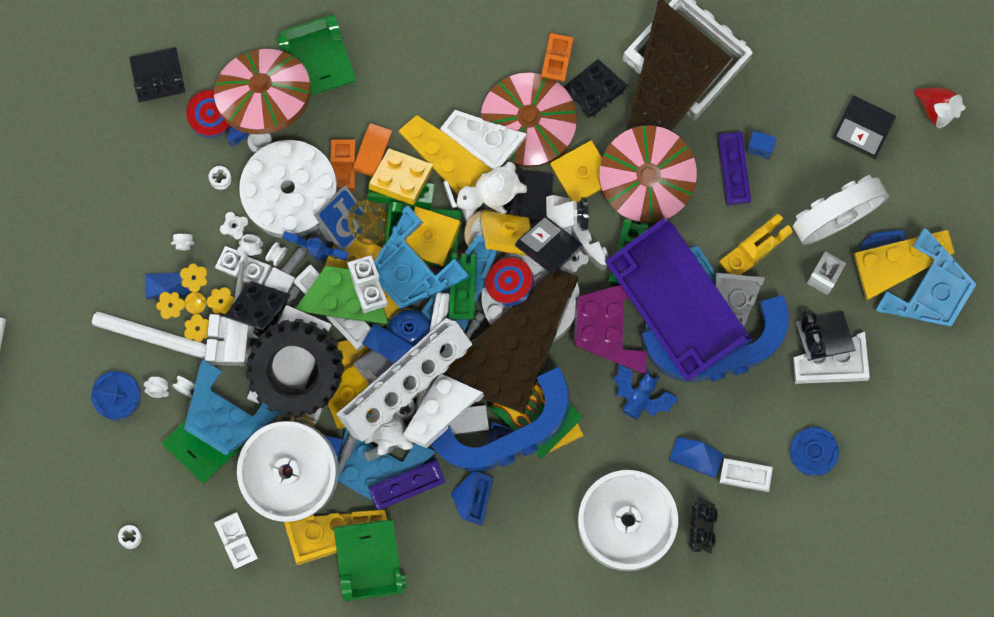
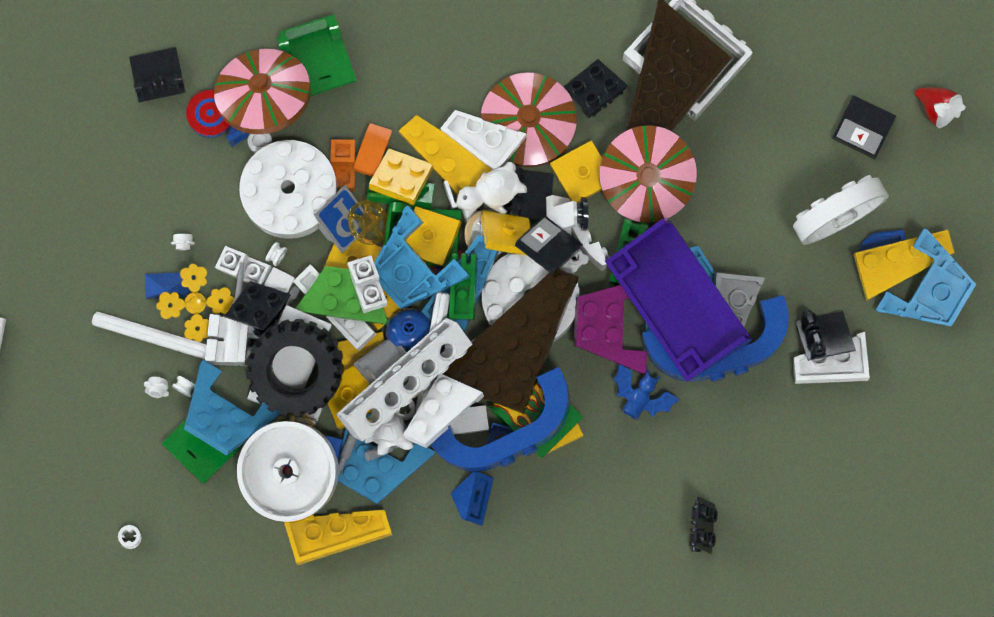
(116, 395): blue tile -> none
(224, 182): white bush -> none
(235, 540): white slope -> none
(236, 232): white plate -> none
(250, 245): white plate -> none
(298, 255): light grey piece -> none
(316, 247): blue animal -> none
(370, 563): green door -> none
(386, 343): blue slope -> none
(406, 484): dark purple tile -> none
(474, 324): light grey piece -> none
(509, 281): red tile -> none
(557, 57): orange slope -> none
(634, 495): white piece -> none
(696, 456): blue slope -> none
(734, 168): dark purple tile -> none
(746, 475): white plate -> none
(755, 247): yellow plate -> none
(761, 143): blue piece -> none
(814, 451): blue tile -> none
(826, 273): white slope -> none

